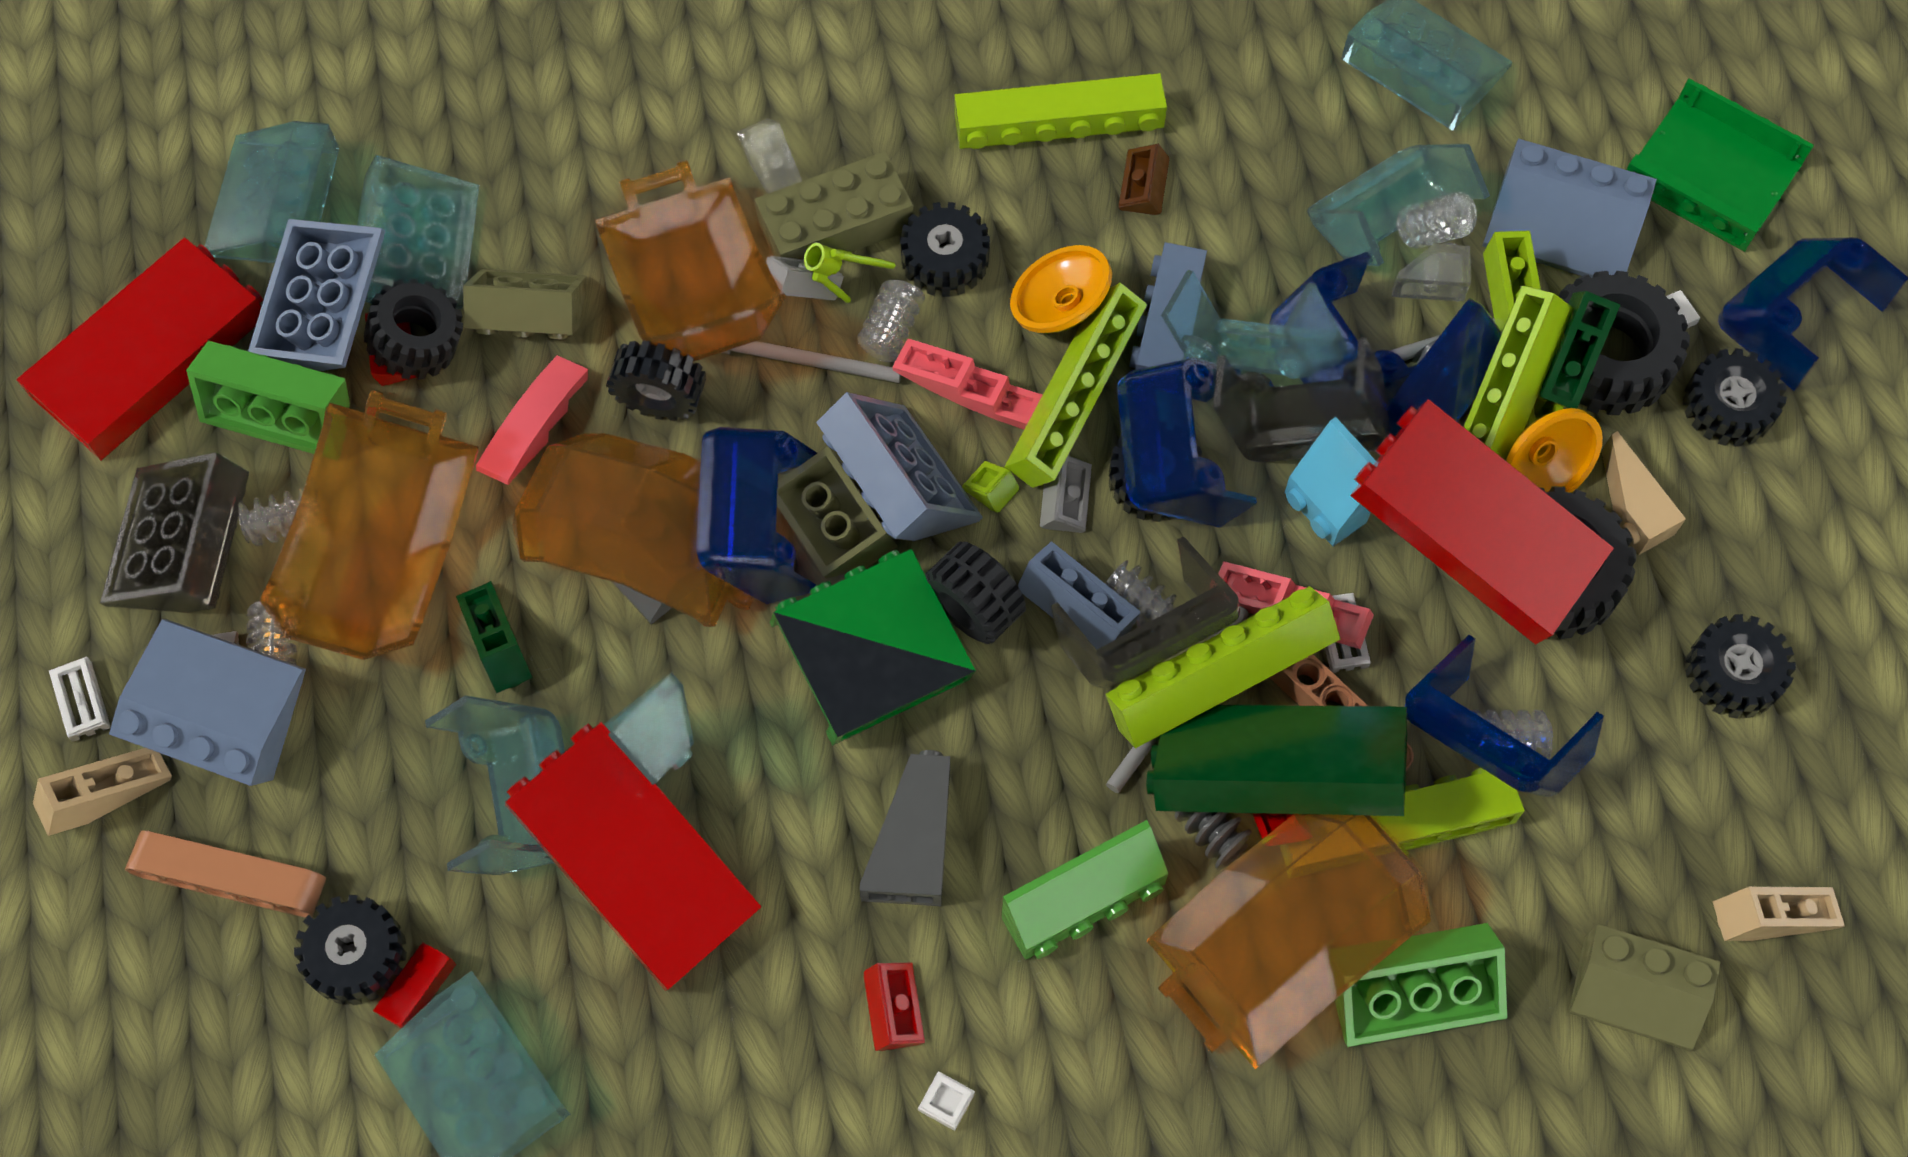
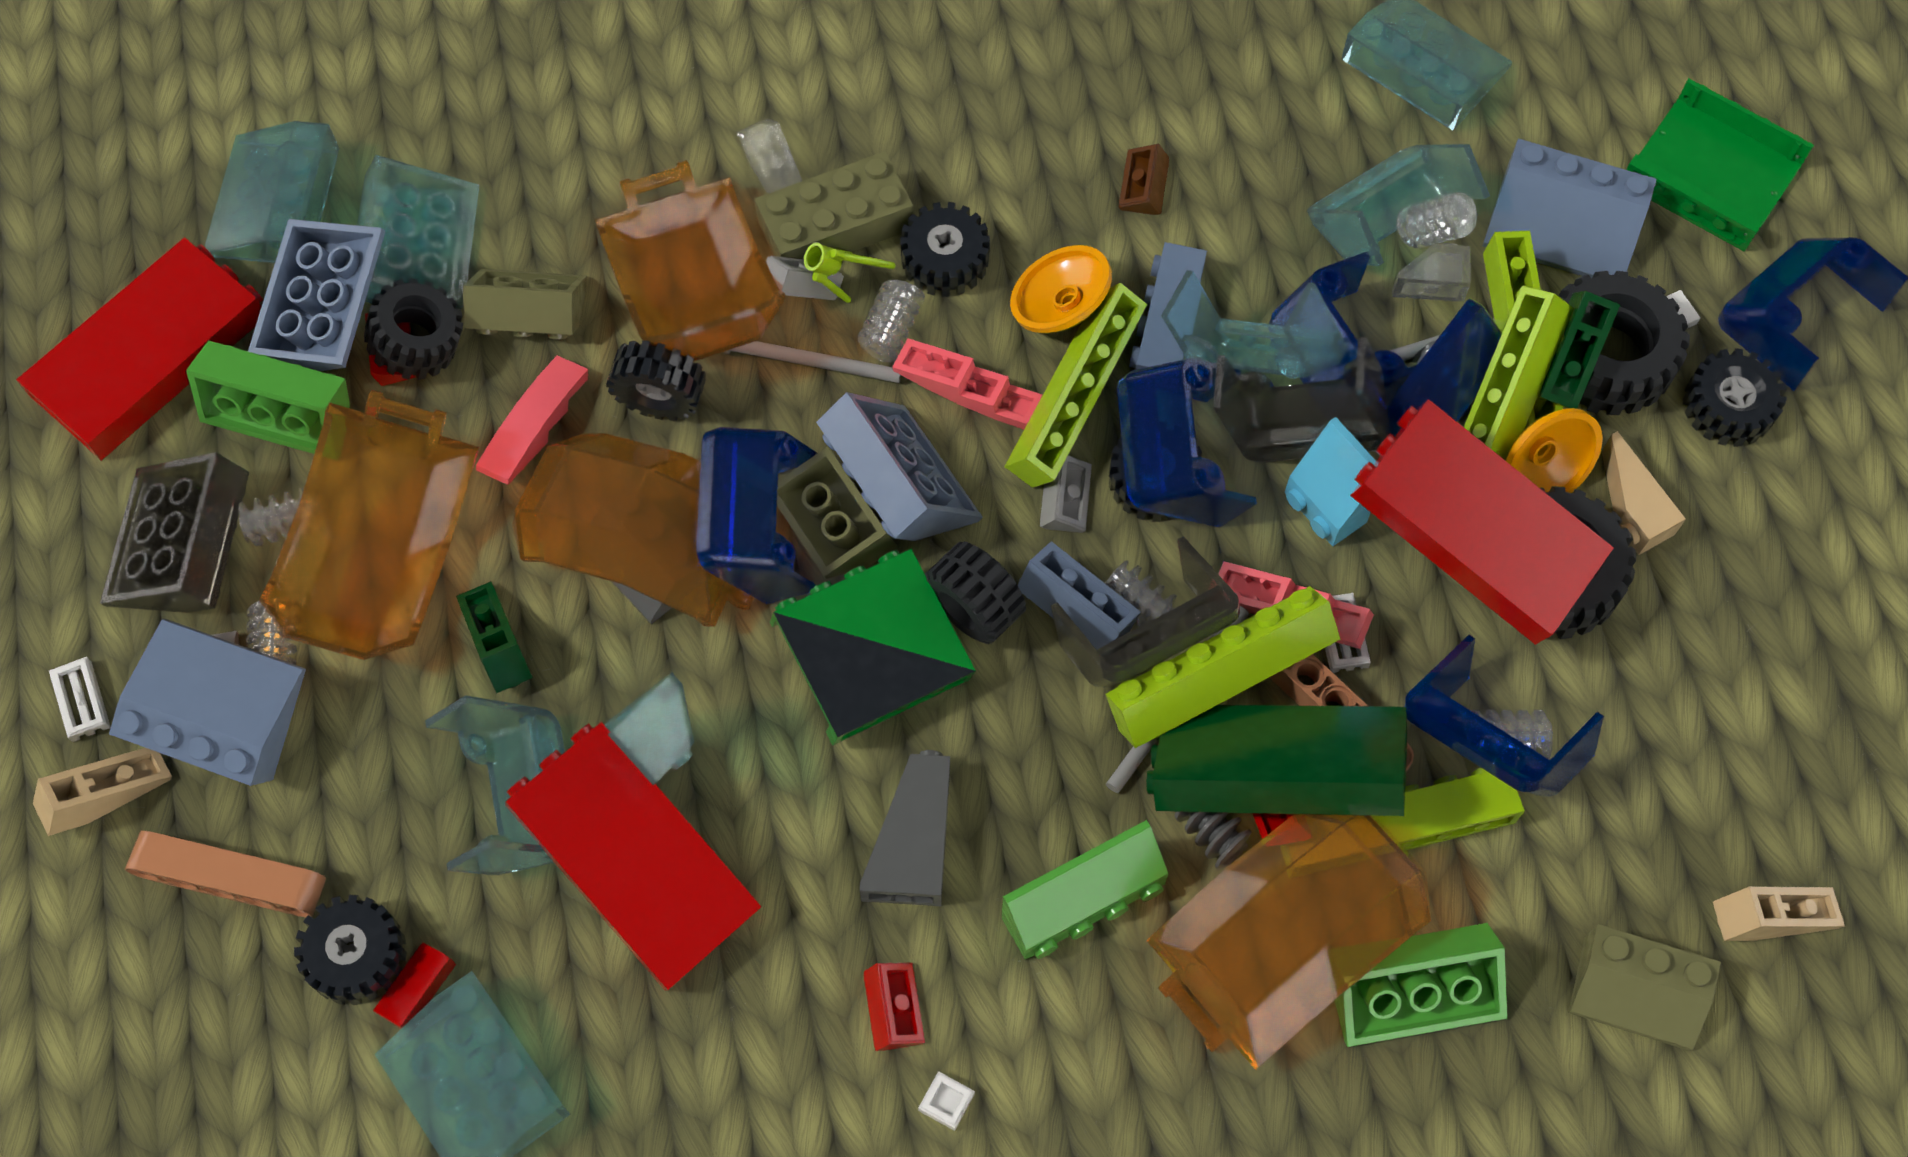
(992, 486): lime slope -> none
(1060, 111): lime brick -> none
(1759, 660): black wheel -> none

